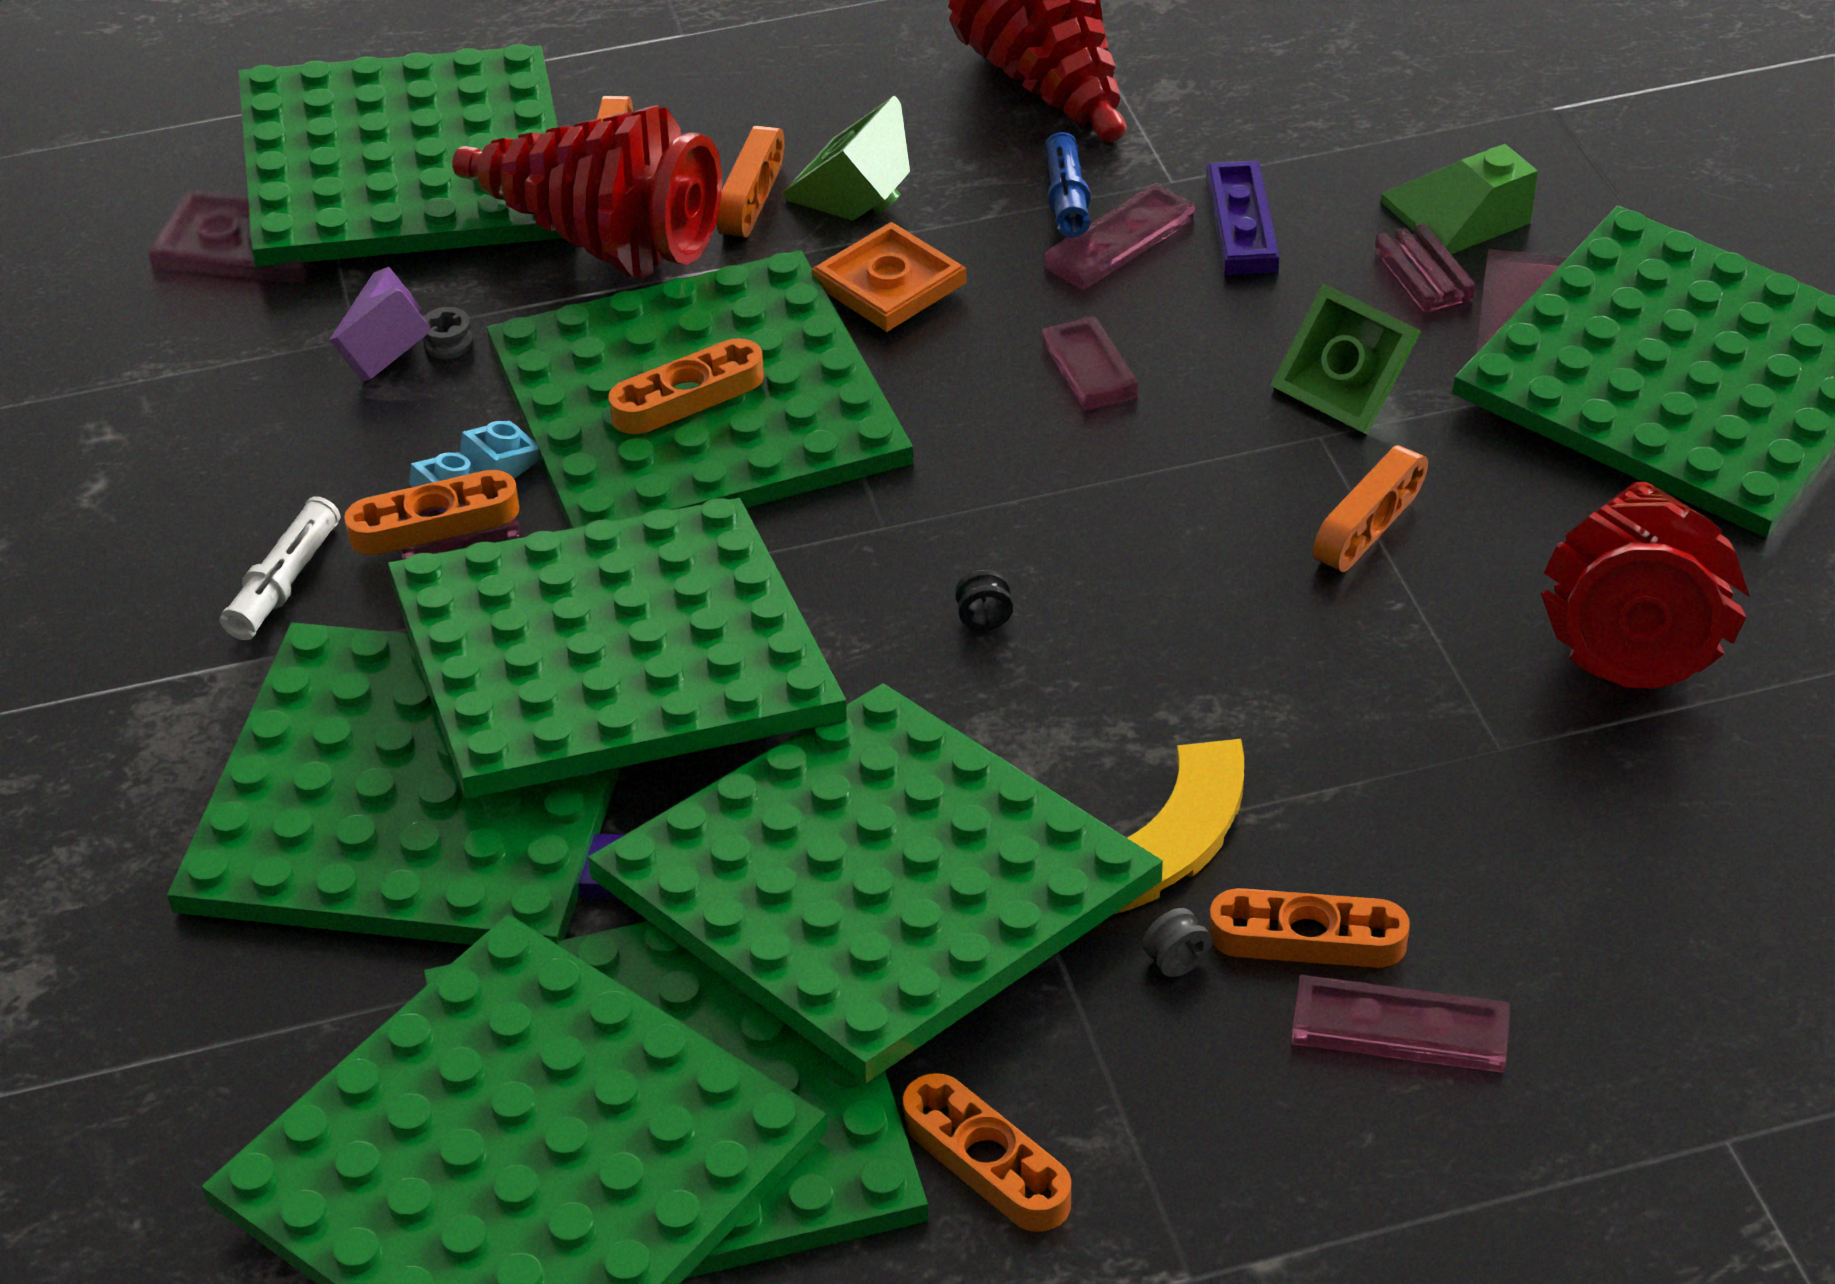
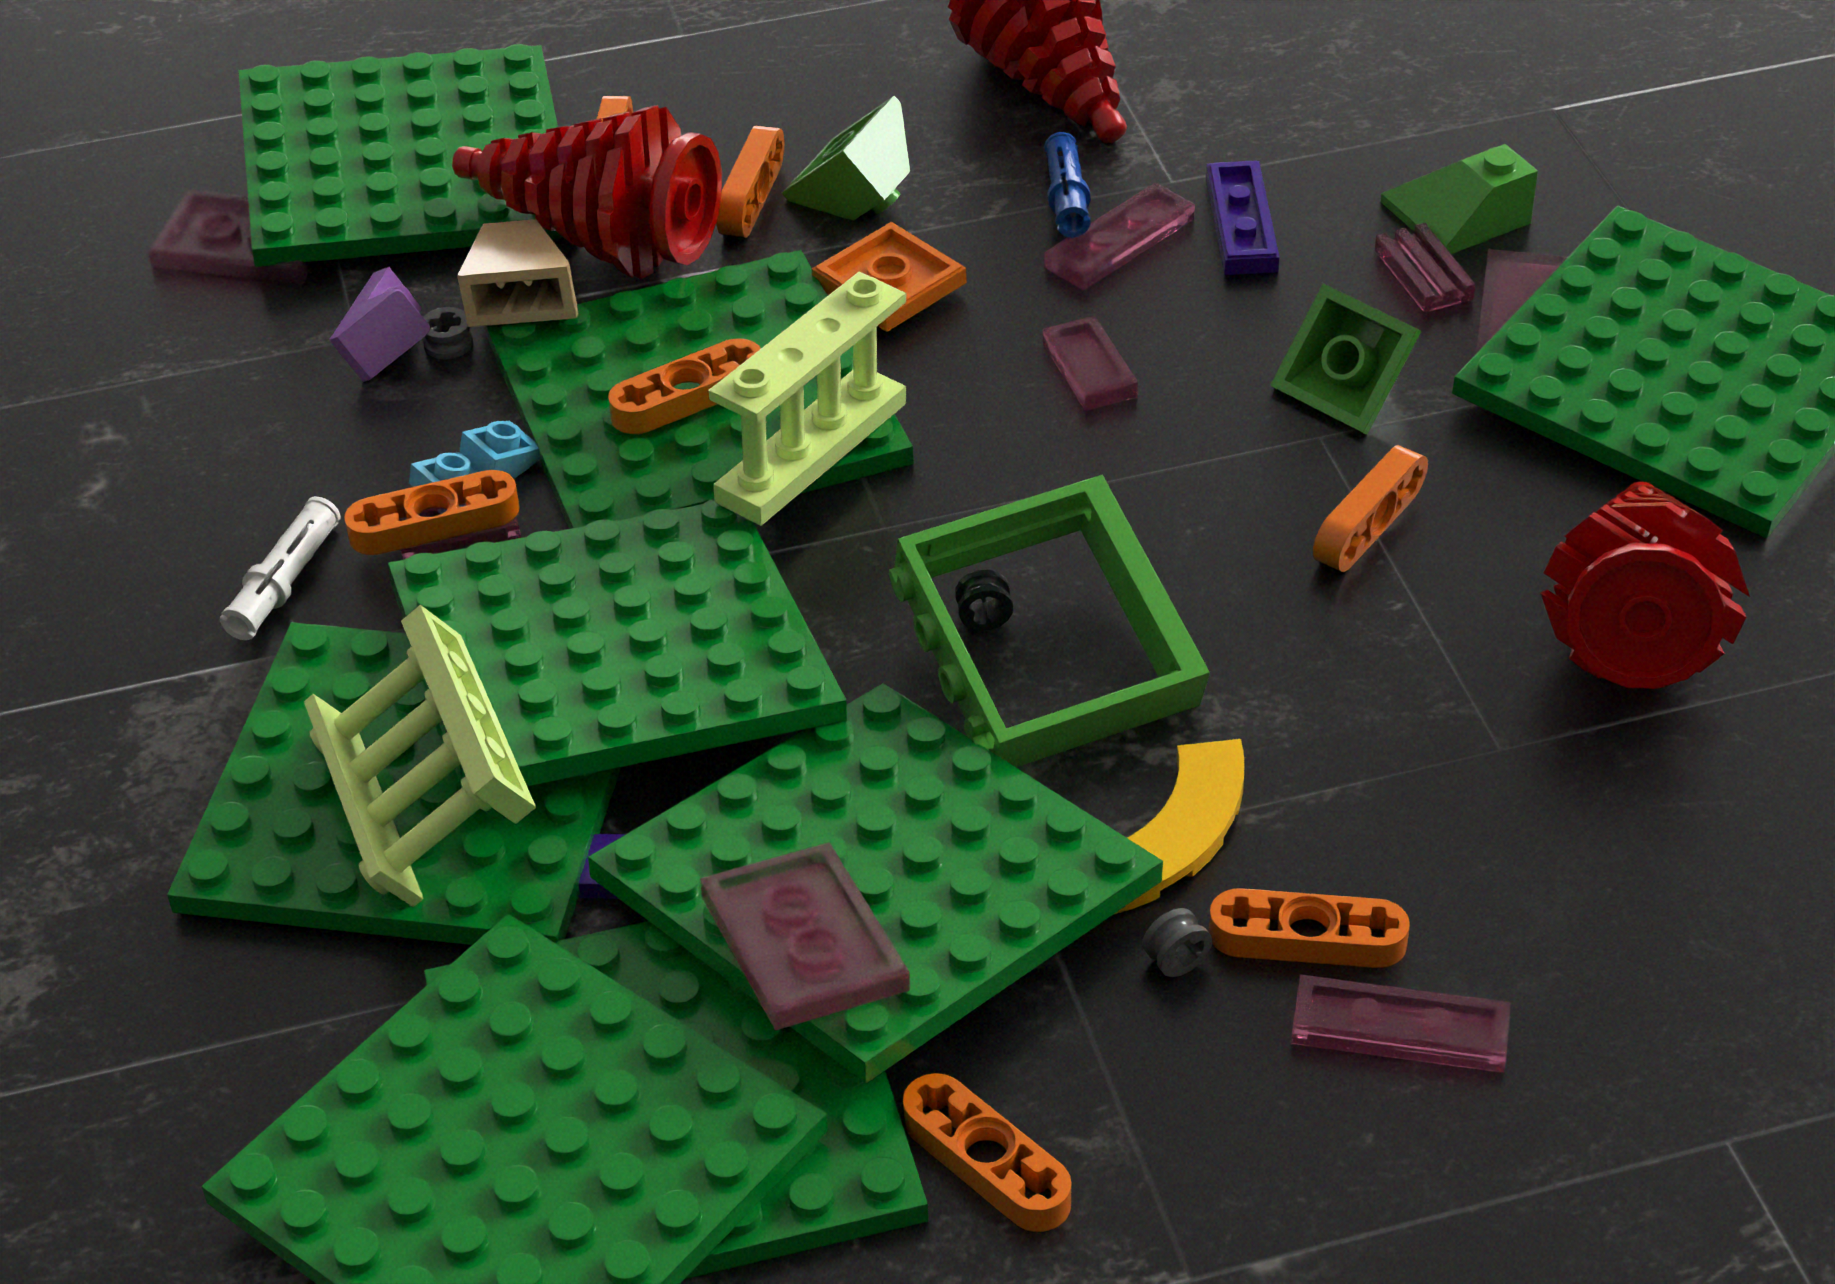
(470, 740): none -> yellowish green fence
(515, 276): none -> tan slope
(804, 935): none -> clear pink tile
(829, 427): none -> yellowish green fence
(1025, 523): none -> bright green window

